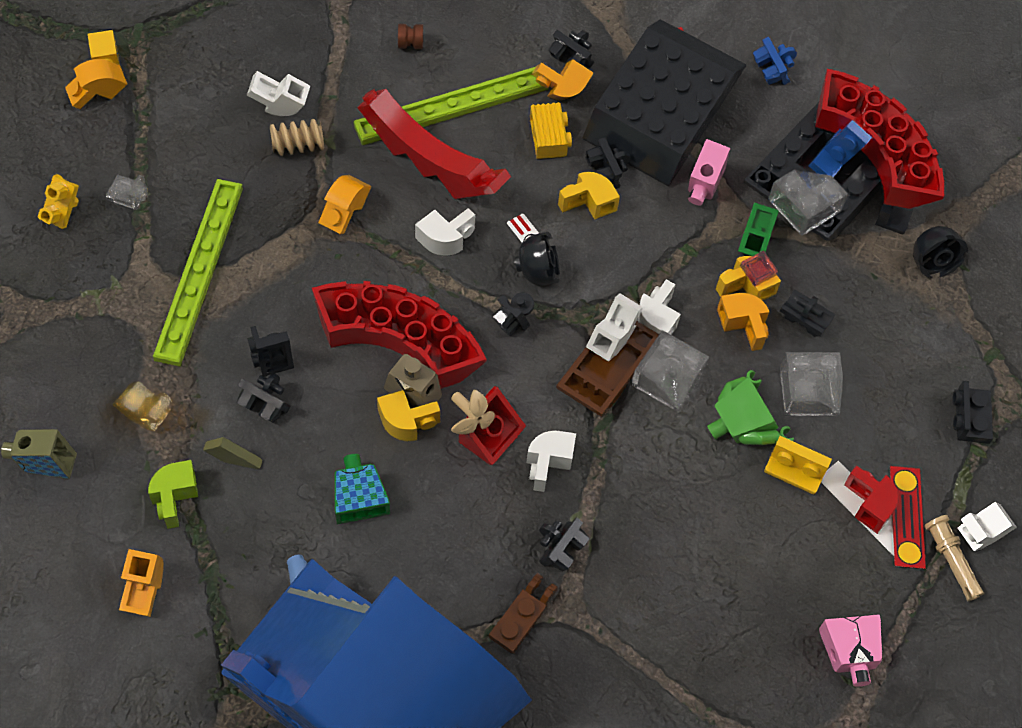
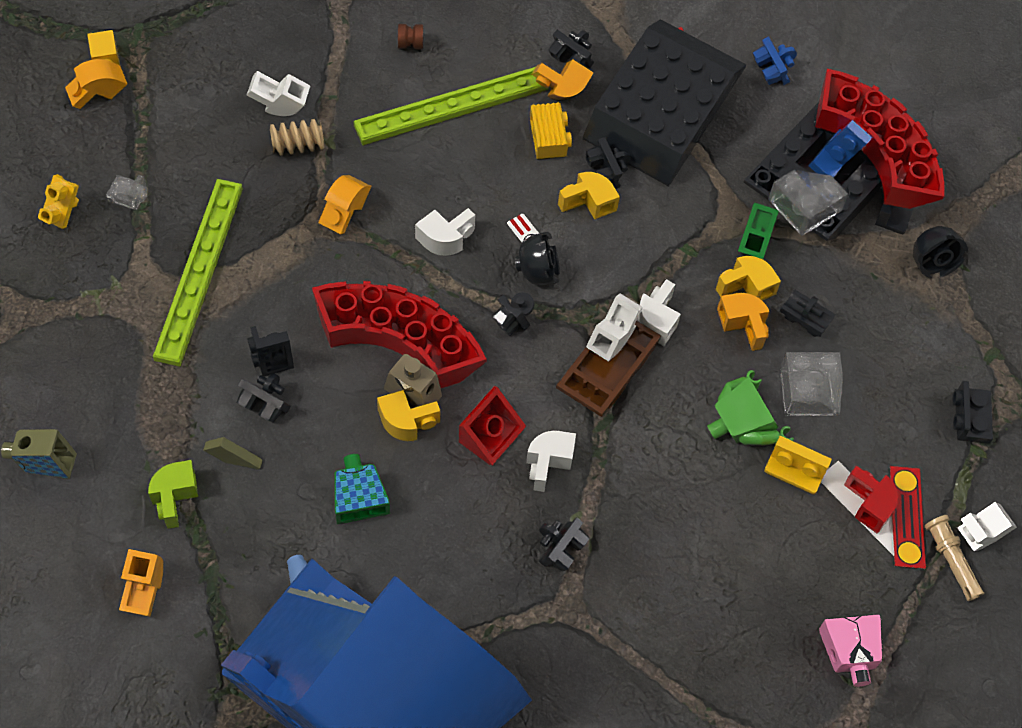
(143, 406): clear yellow brick -> none
(458, 172): red arch -> none
(474, 410): tan plant -> none
(521, 616): reddish brown hinge -> none
(670, 370): clear slope -> none
(707, 172): bright pink torso -> none
(759, 268): clear pink tile -> none

